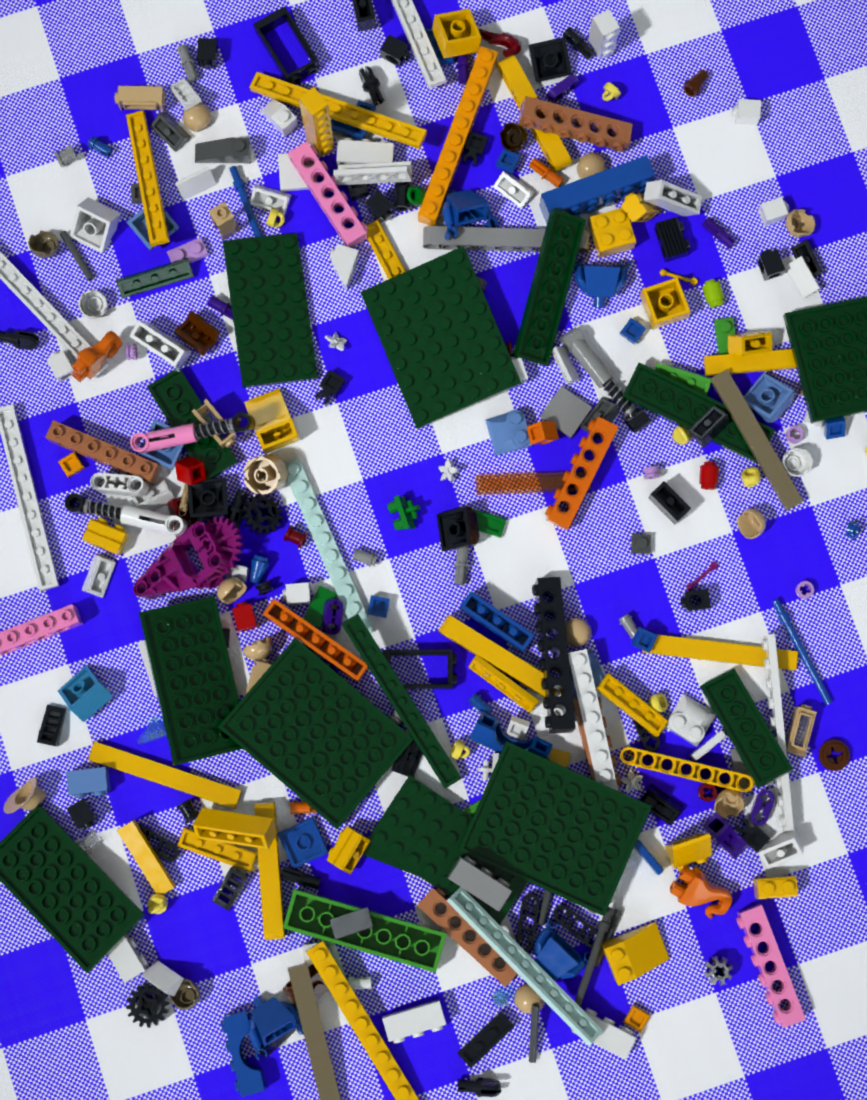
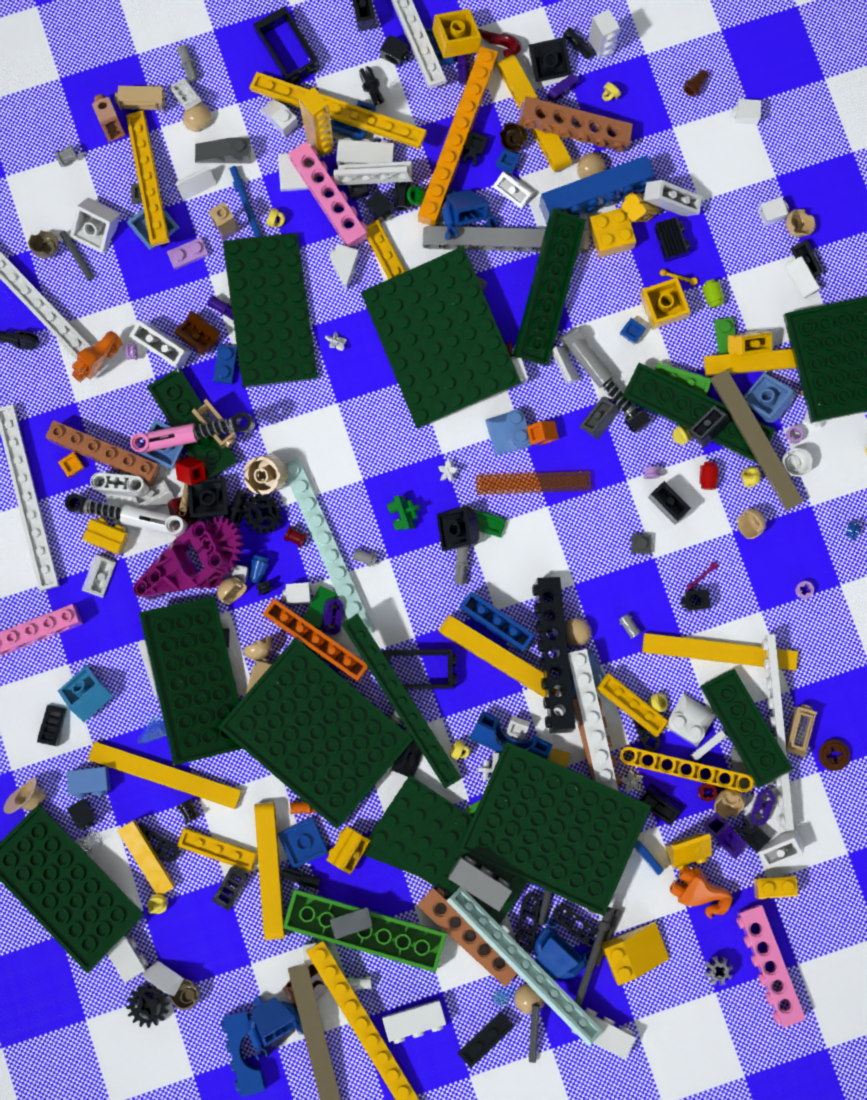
(60, 366): white brick -> none
(93, 304): white hair -> none
(99, 146): blue pin -> none
(106, 113): none -> nougat torso
(154, 277): tile -> none
(170, 131): dark grey slope -> none
(207, 53): black brick -> none
(225, 364): none -> blue plate
(235, 828): yellow brick -> none
(244, 617): red brick -> none
(270, 198): white slope -> none
(272, 421): yellow slope -> none
(331, 385): black plate -> none
(378, 606): blue plate -> none
(479, 703): blue pin -> none
(481, 1087): black arm -> none
(503, 683): yellow tile -> none
(546, 173): orange axle -> none
(566, 411): light grey tile -> none
(600, 280): blue torso -> none
(607, 432): orange brick -> none
(636, 1018): light orange tile -> none
(644, 639): blue plate -> none
(718, 233): dark purple axle -> none
(770, 264): black brick -> none
(784, 618): blue bar -> none
(834, 428): blue plate -> none

